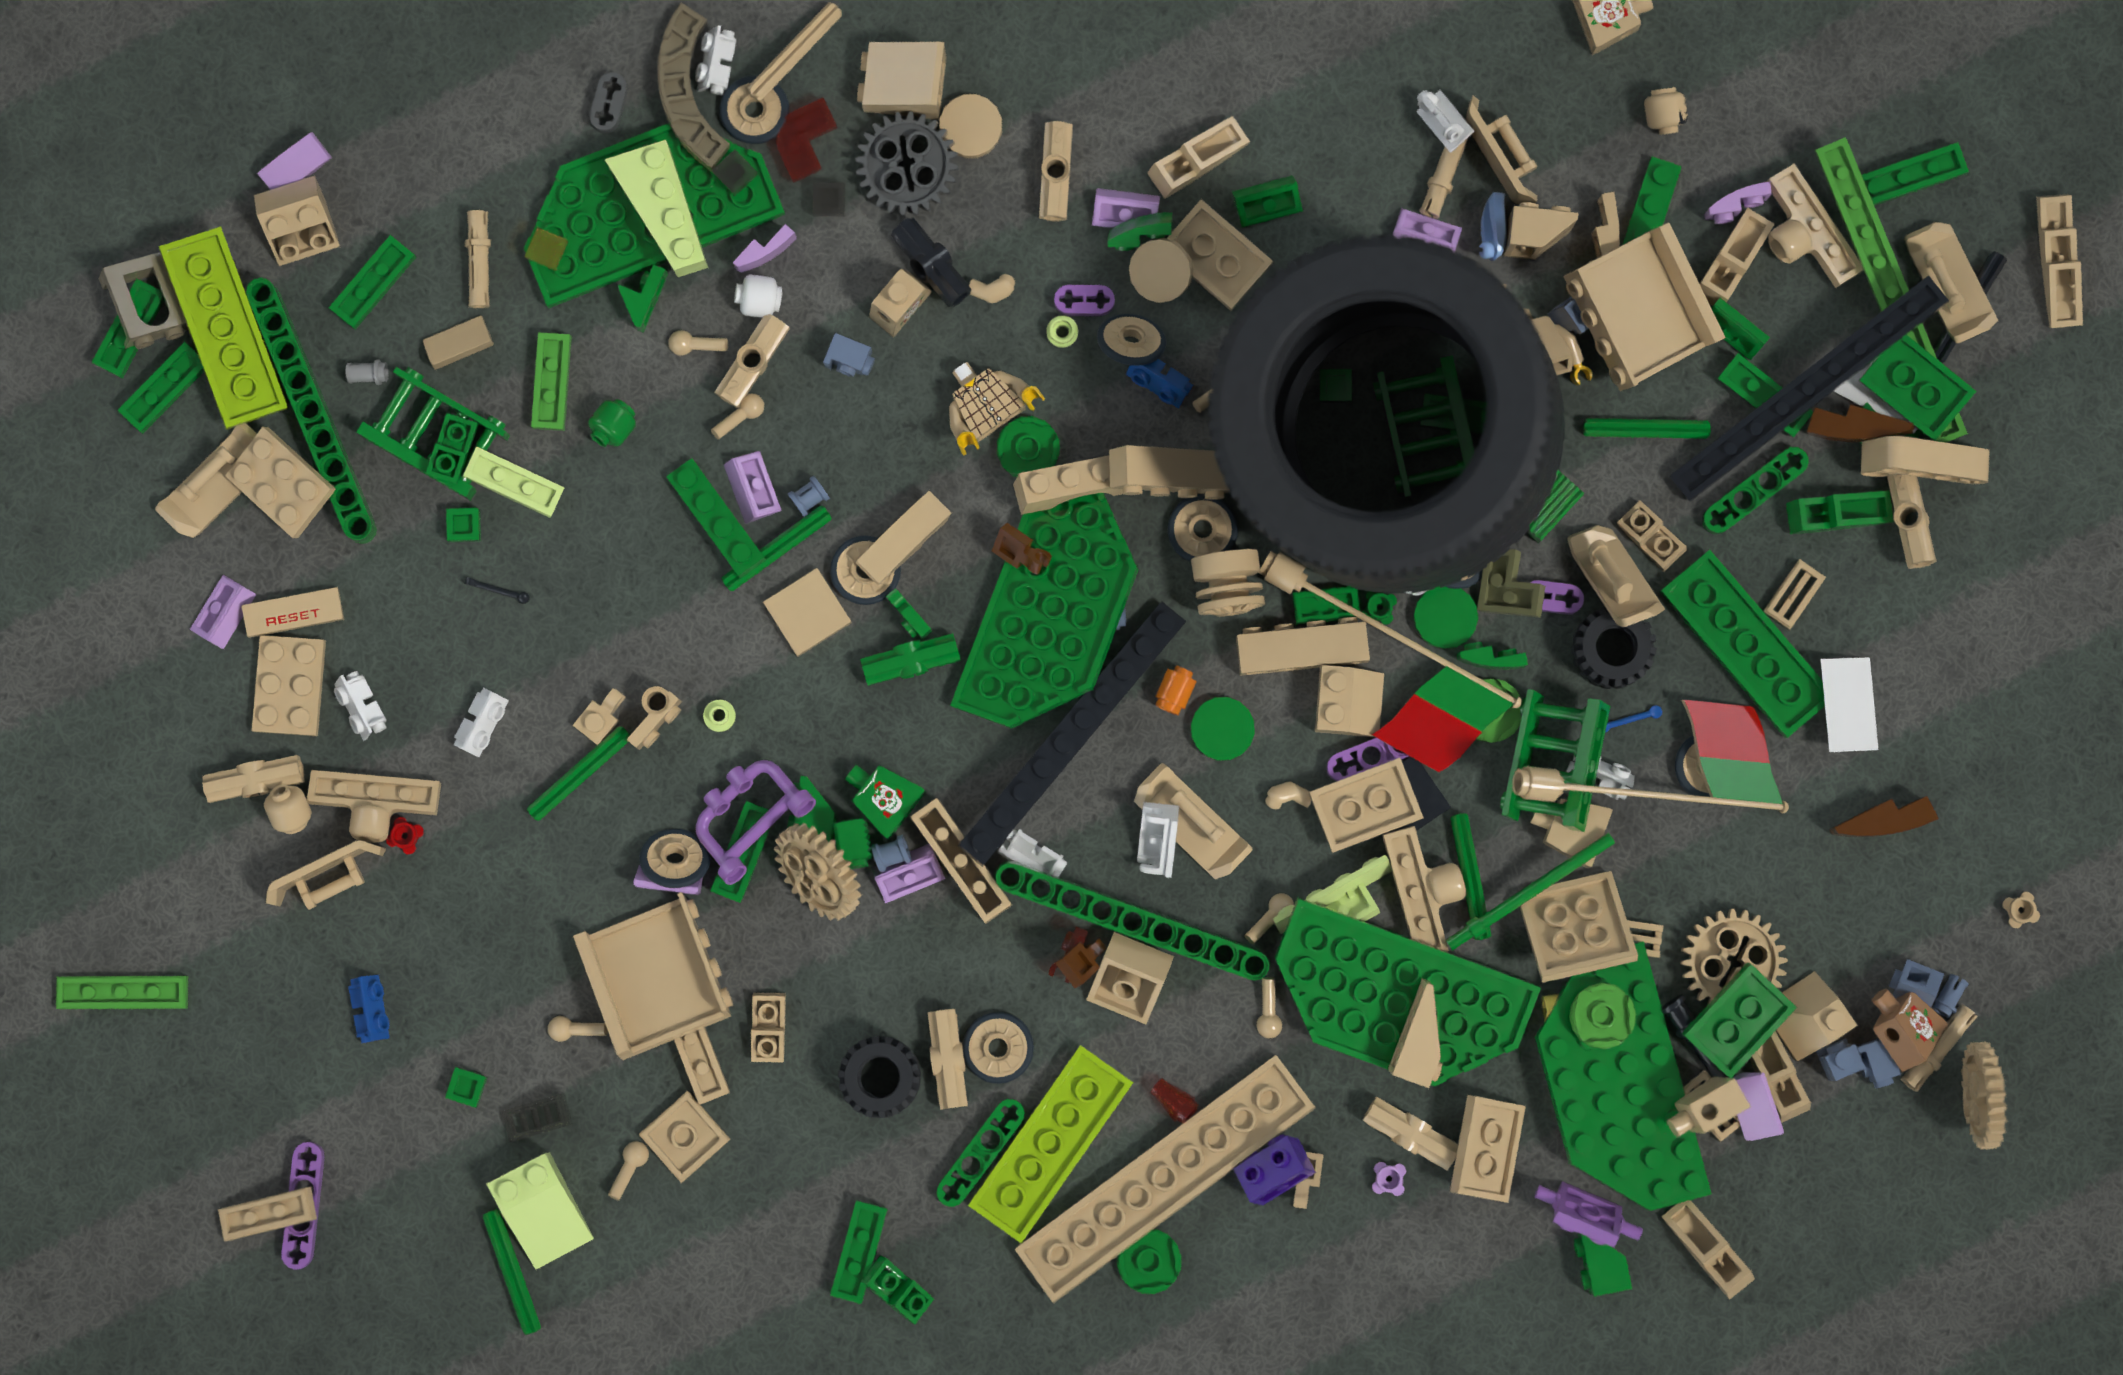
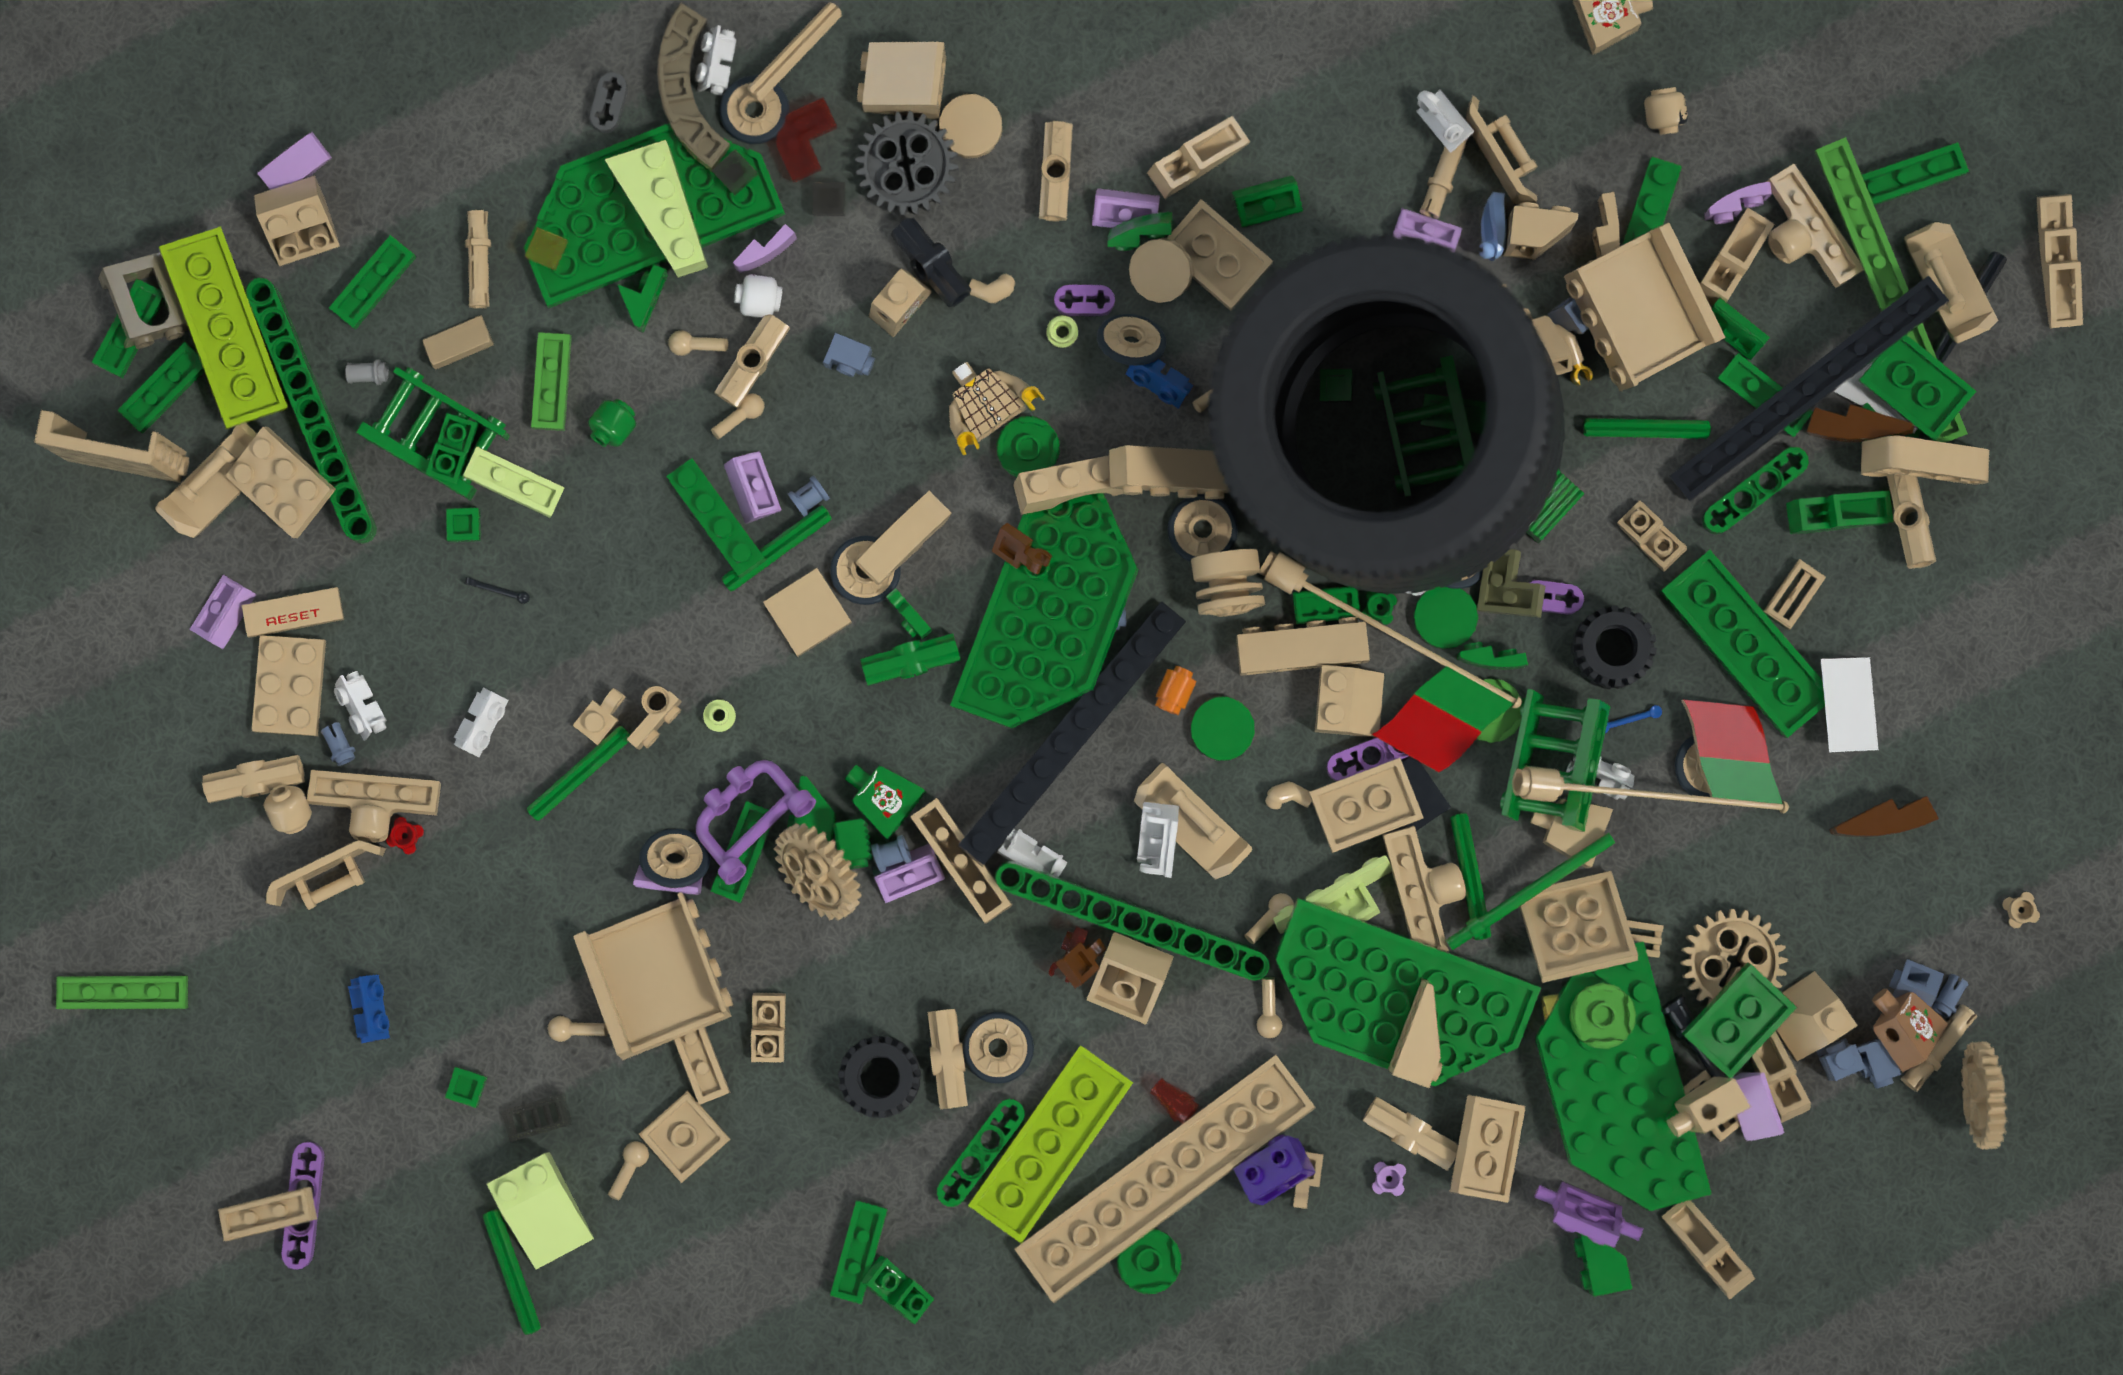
(68, 441): none -> tan panel
(338, 745): none -> sand blue pin
(1614, 575): tan piece -> none

